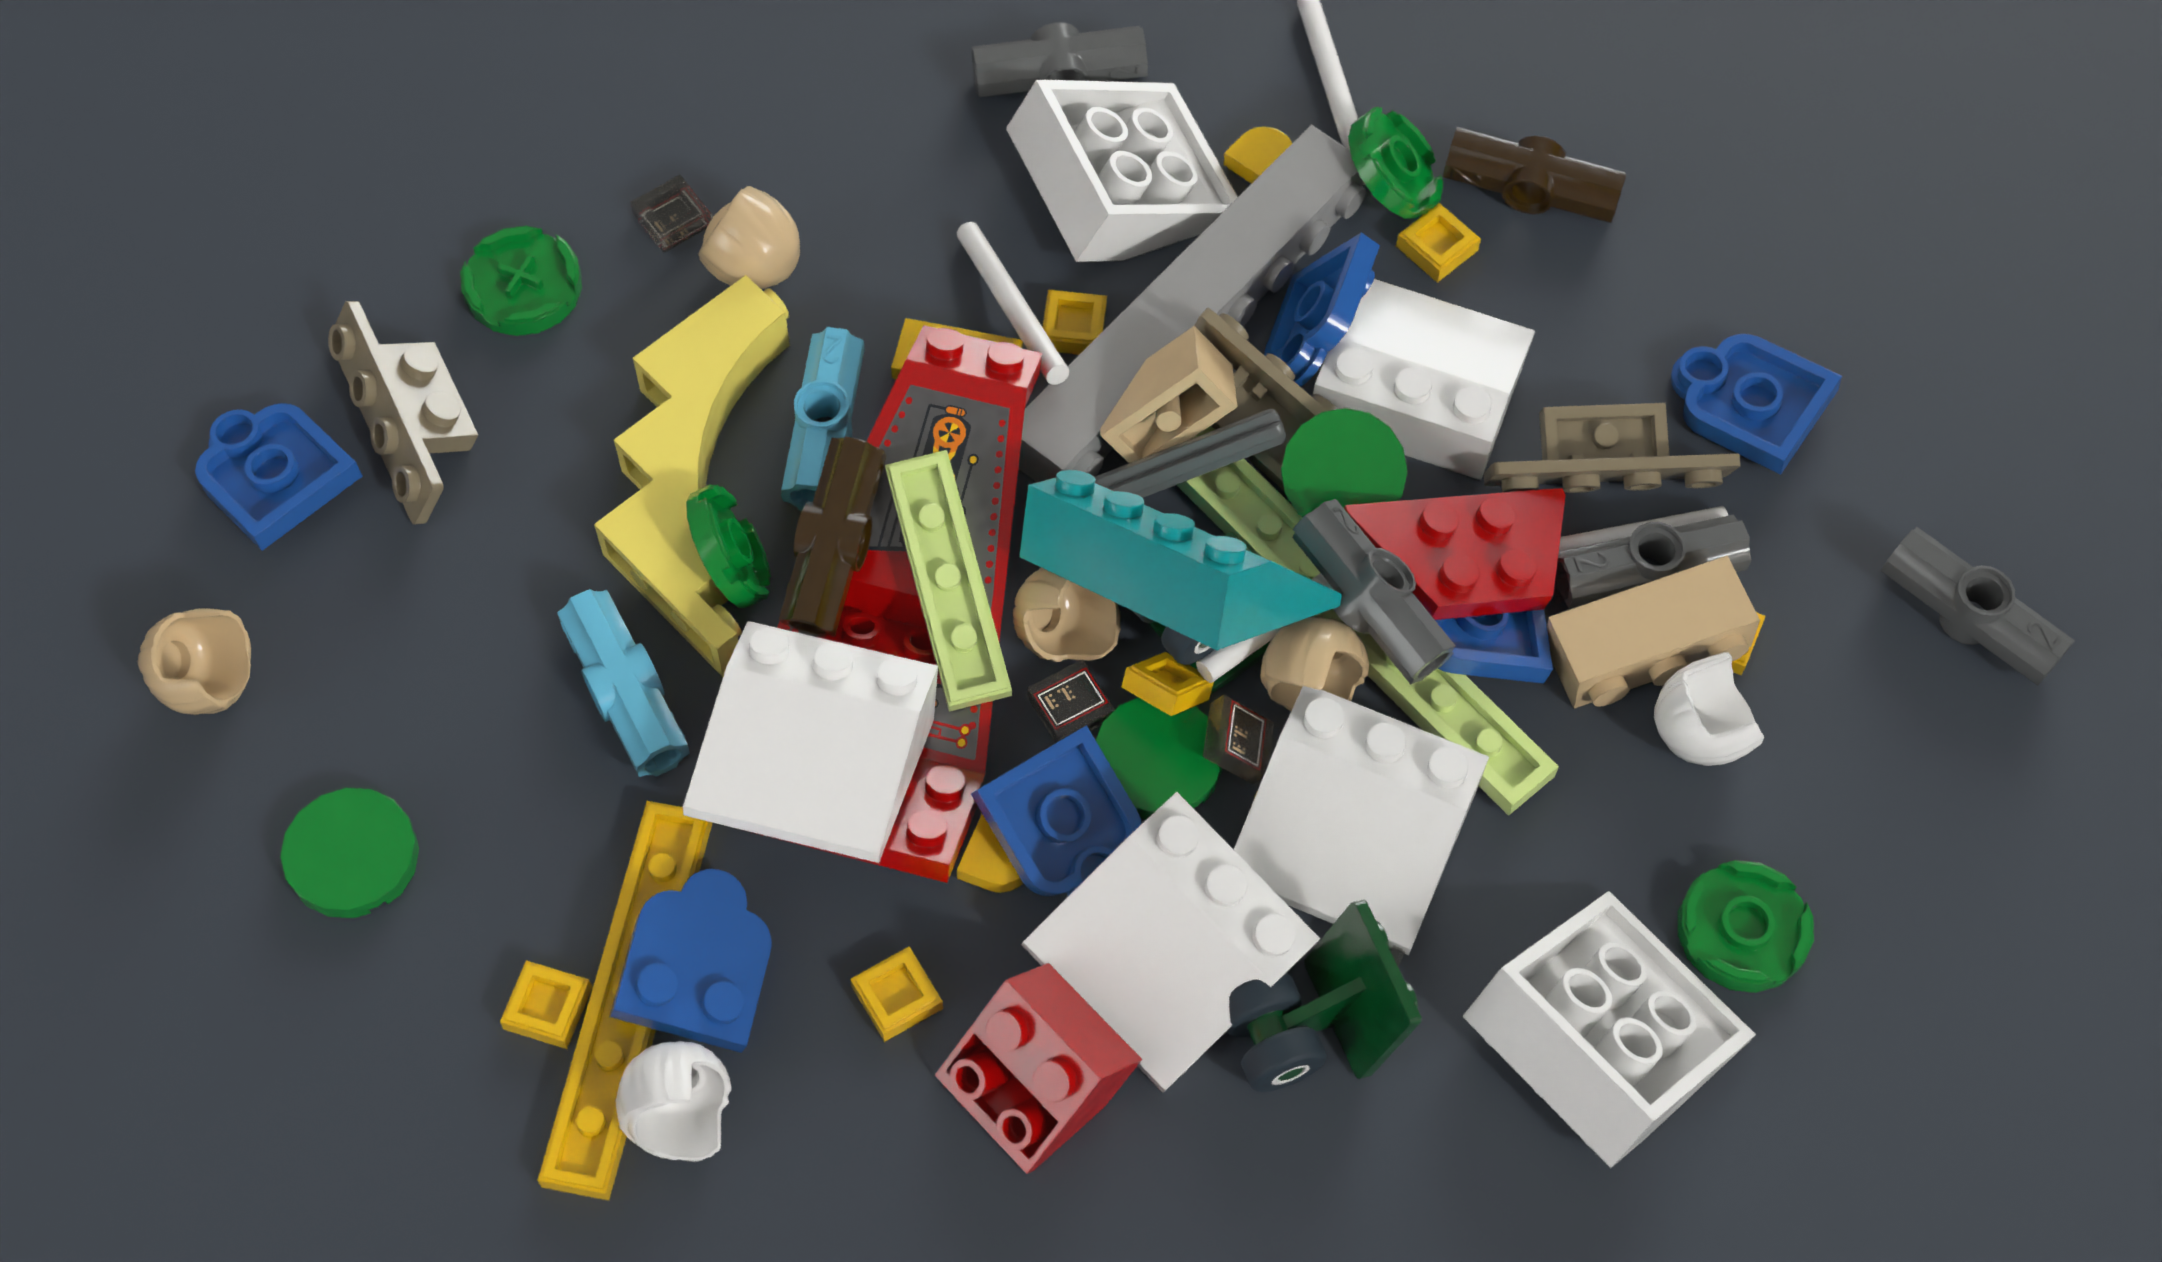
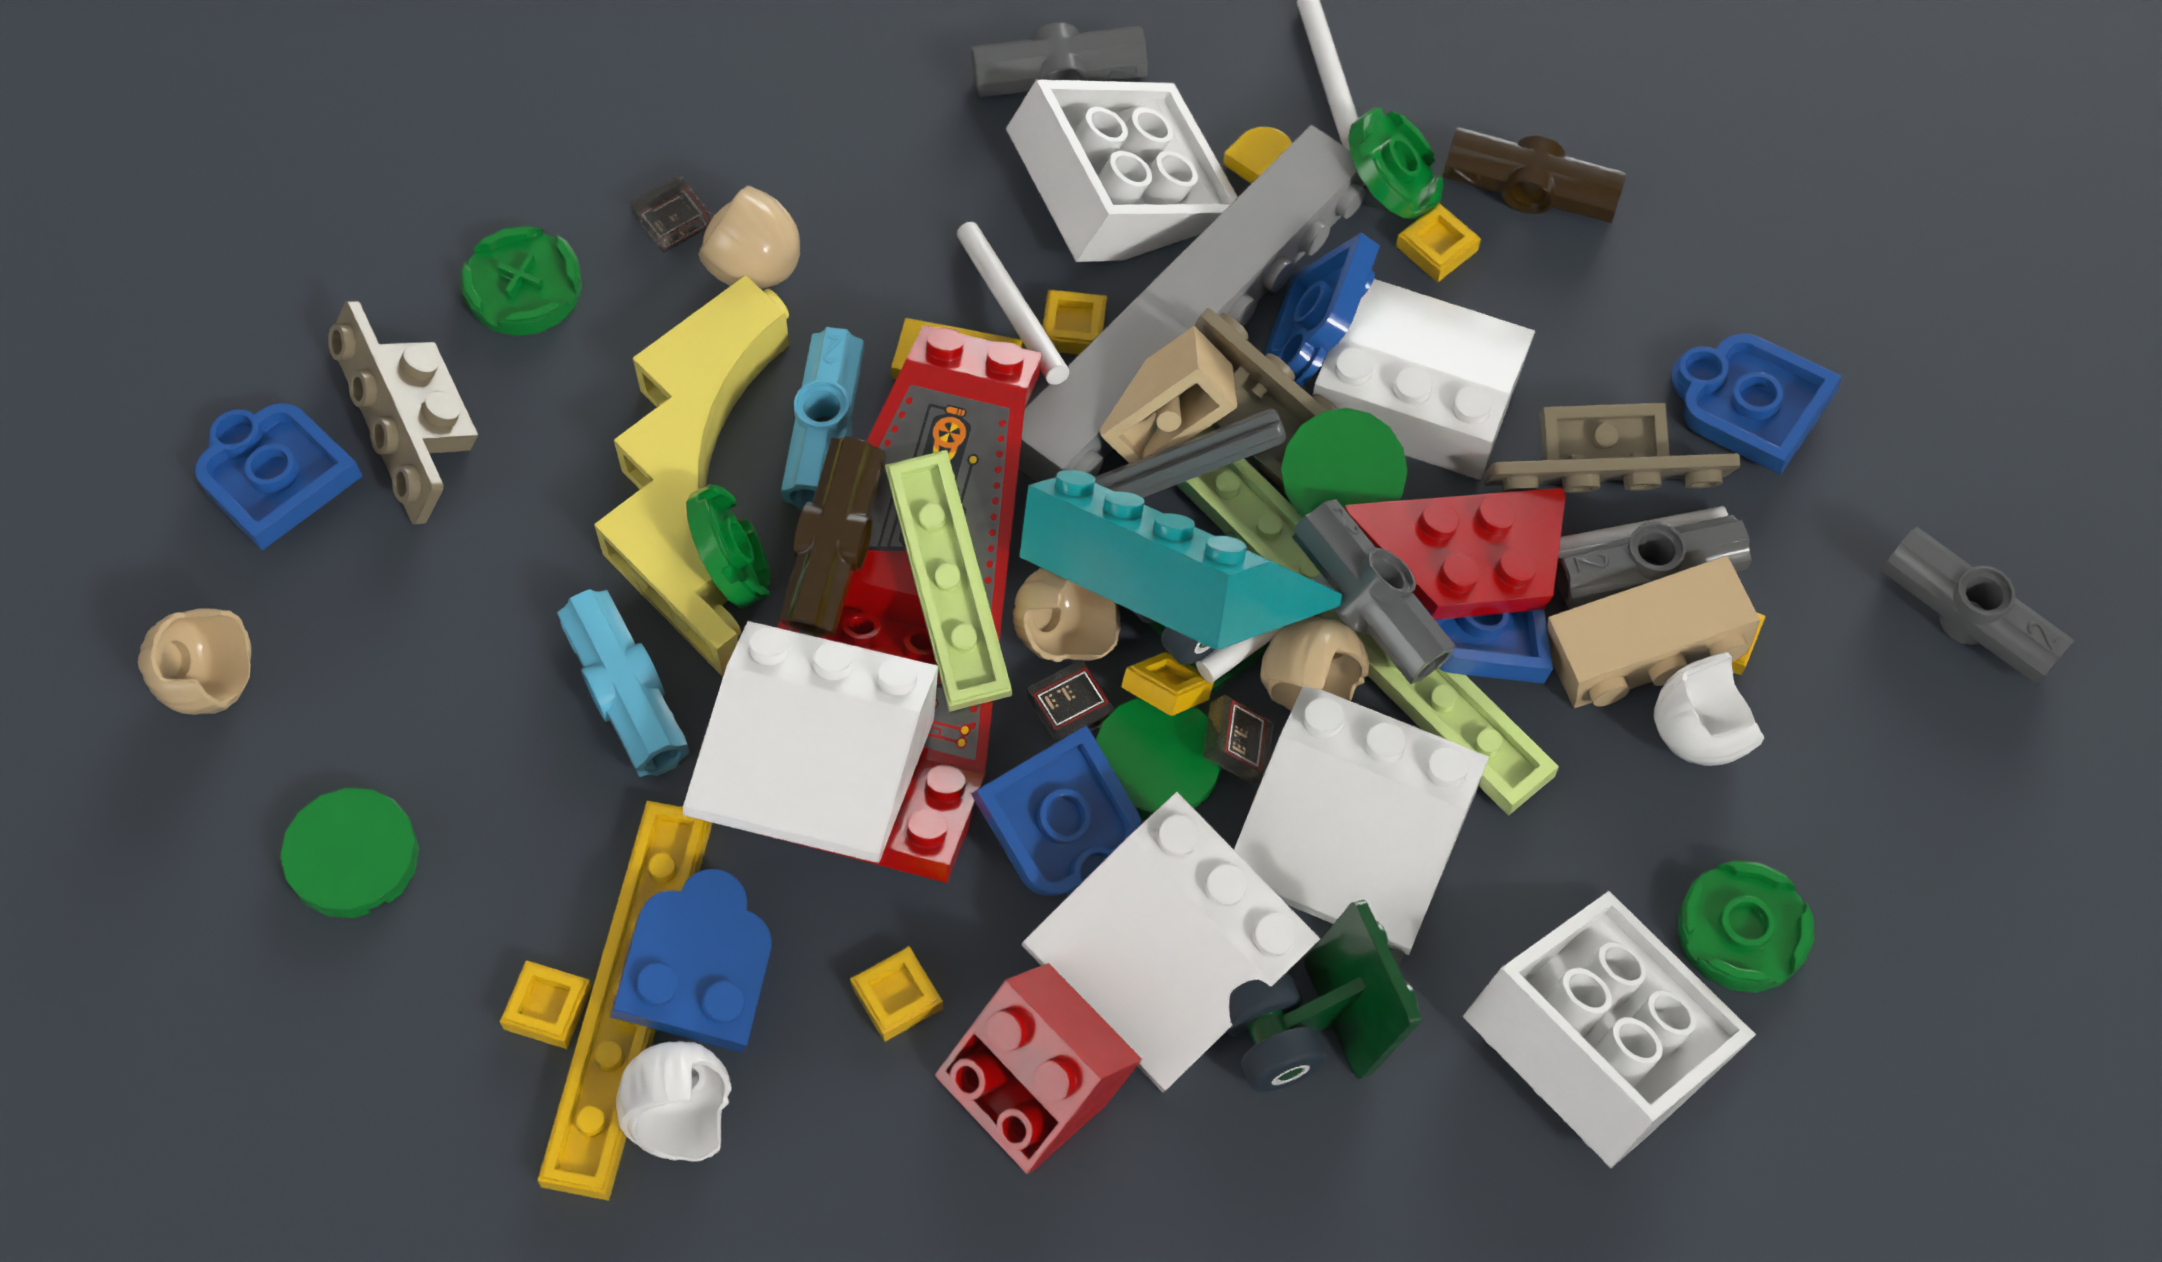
(987, 863): yellow tile -> none

